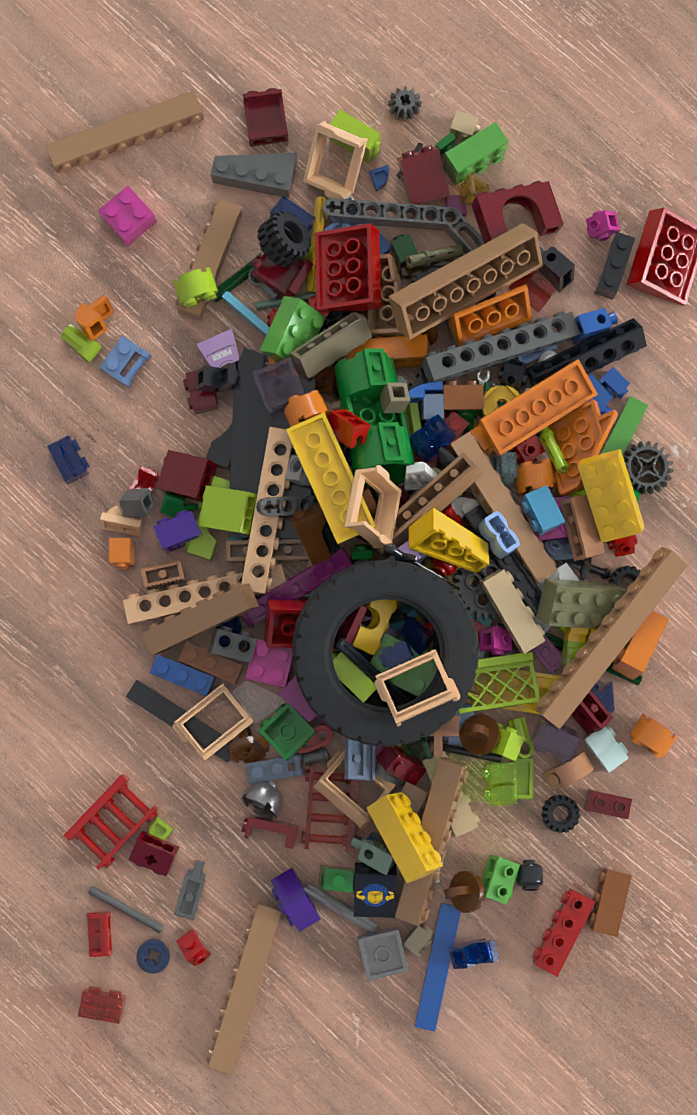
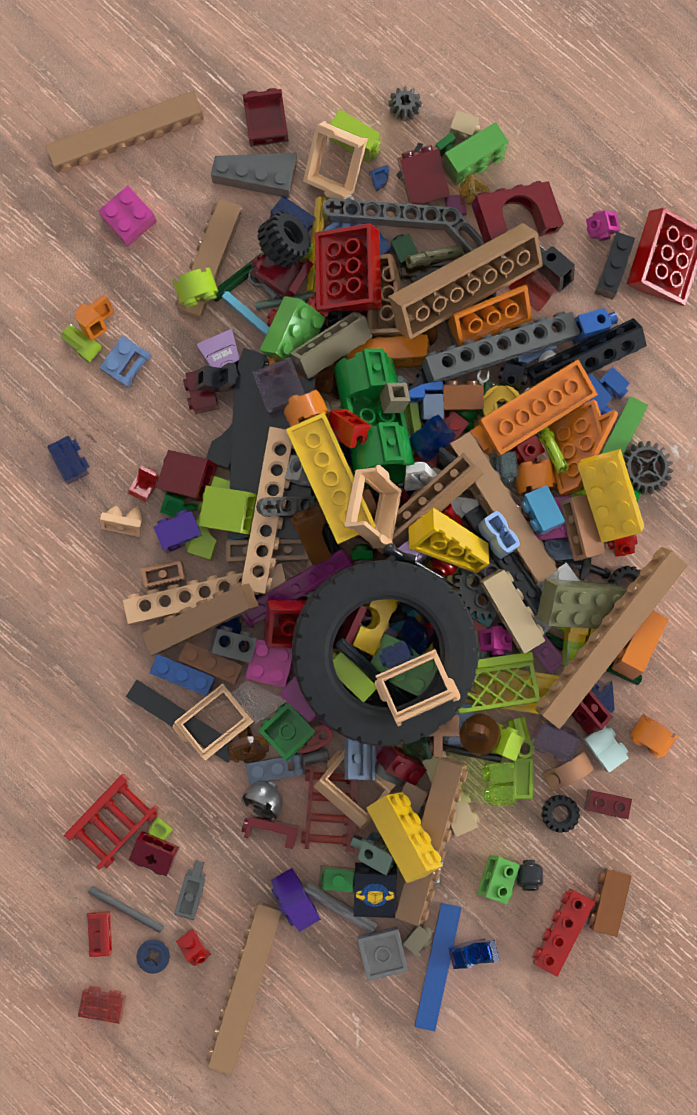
(122, 553): orange brick -> none
(137, 502): dark grey brick -> none
(466, 891): reddish brown tile -> none

